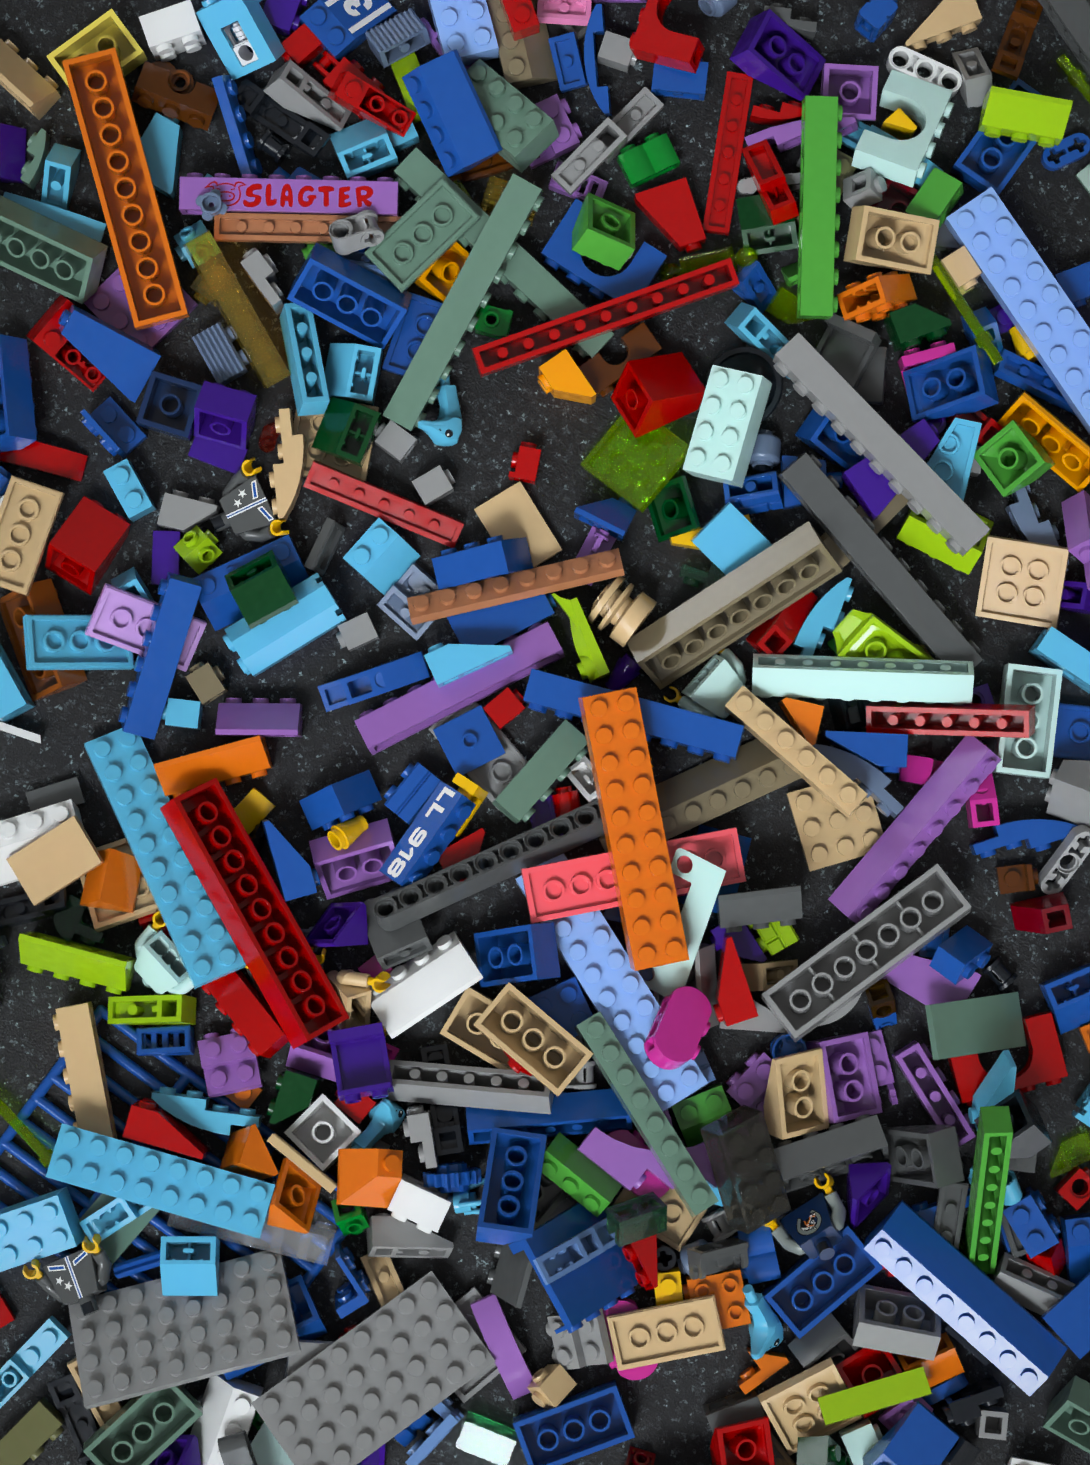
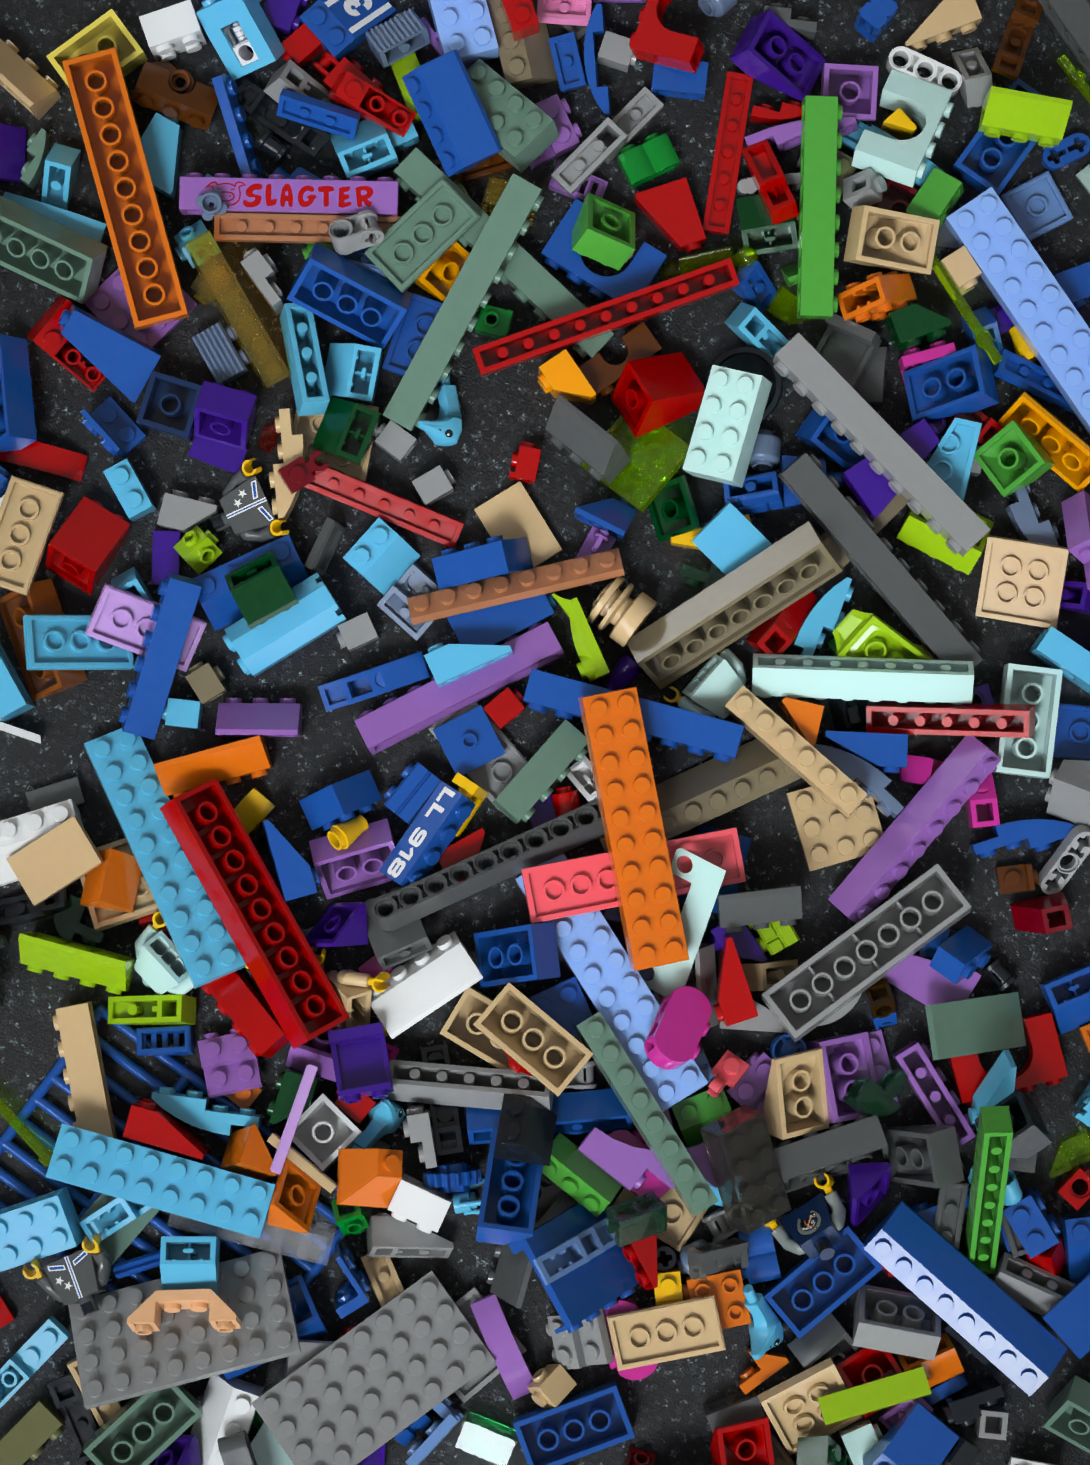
(148, 1314): none -> light nougat slope
(293, 1119): none -> lavender tile
(299, 474): none -> dark red plate
(318, 114): none -> blue plate
(525, 1131): none -> black slope
(585, 441): none -> dark grey slope
(727, 1072): none -> coral plate
(874, 1098): none -> clear green brick
(1037, 206): none -> medium blue tile

